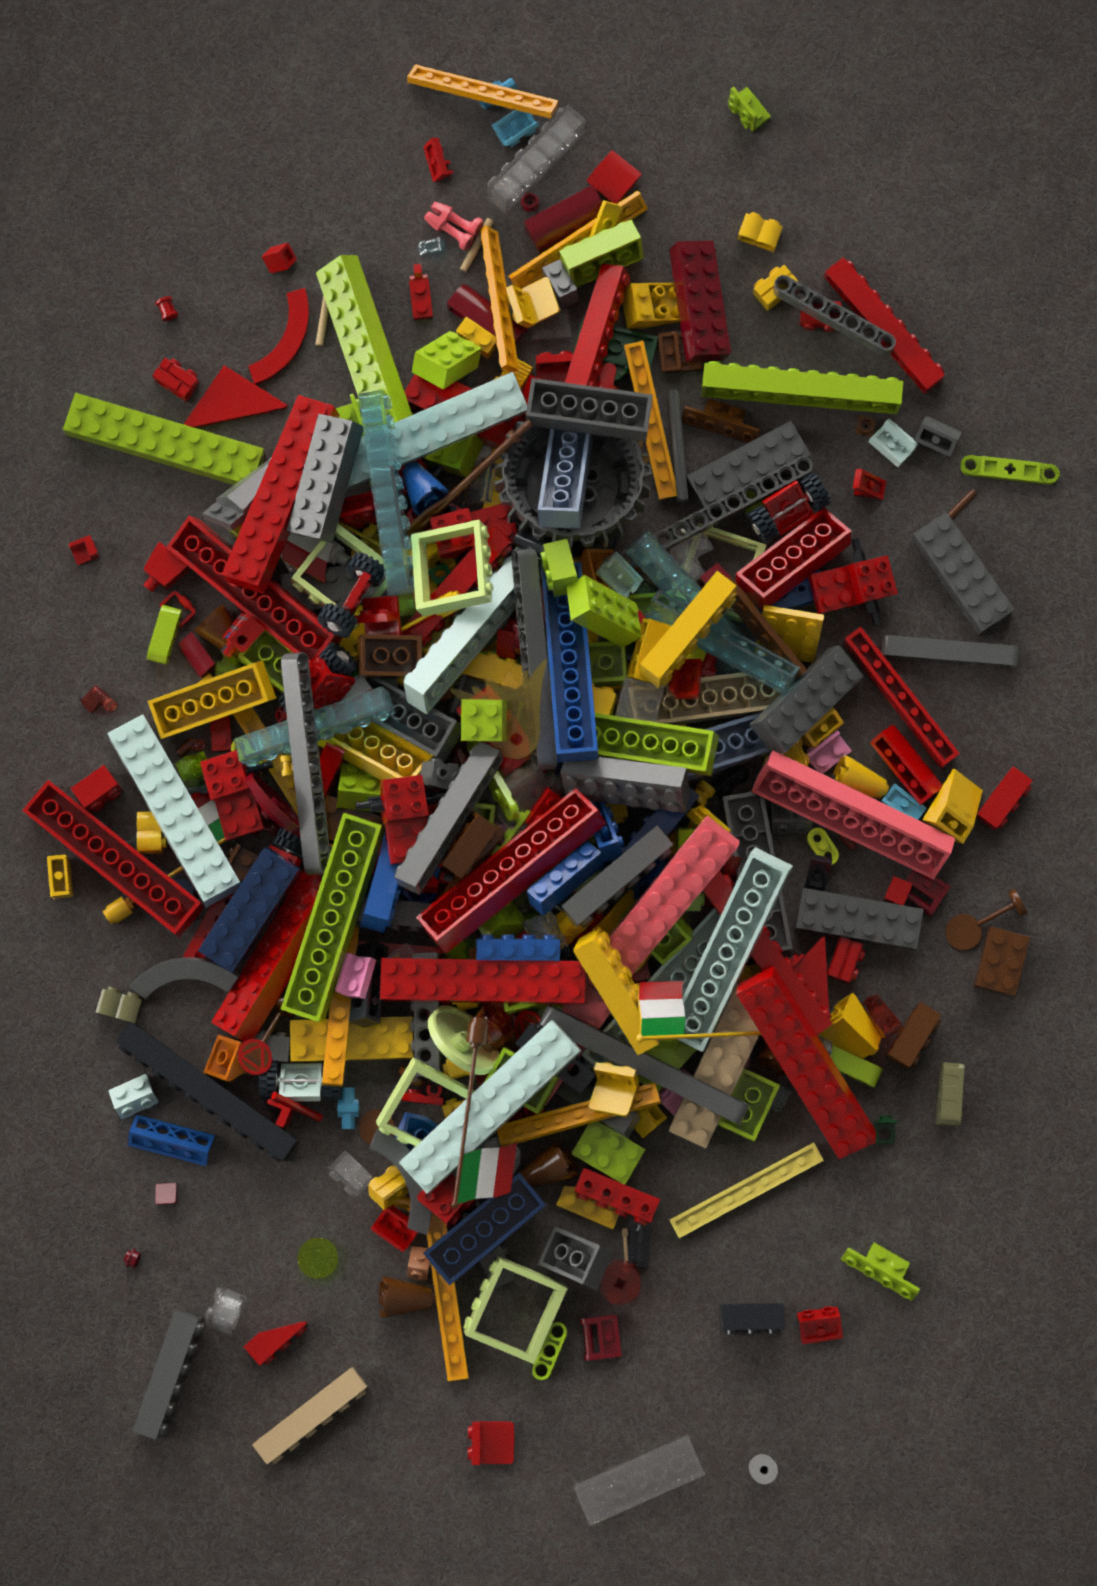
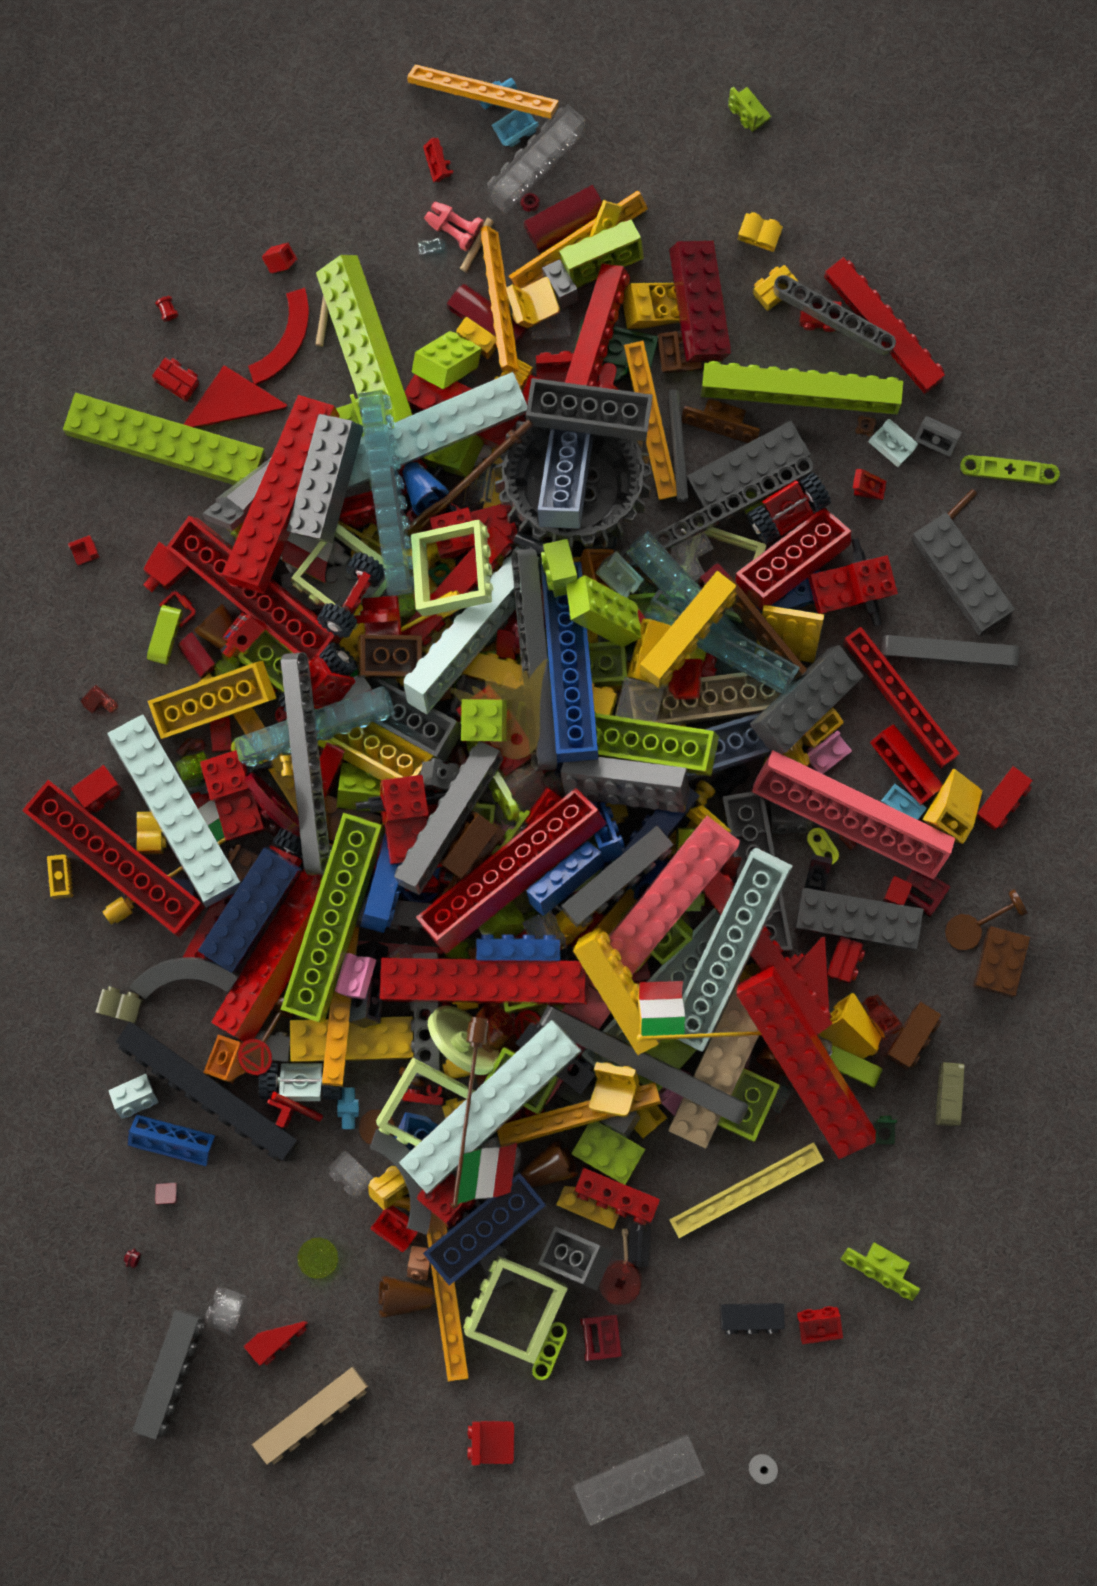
(420, 294): red hinge -> none
(614, 177): red slope -> none
(860, 778): yellow cone -> none

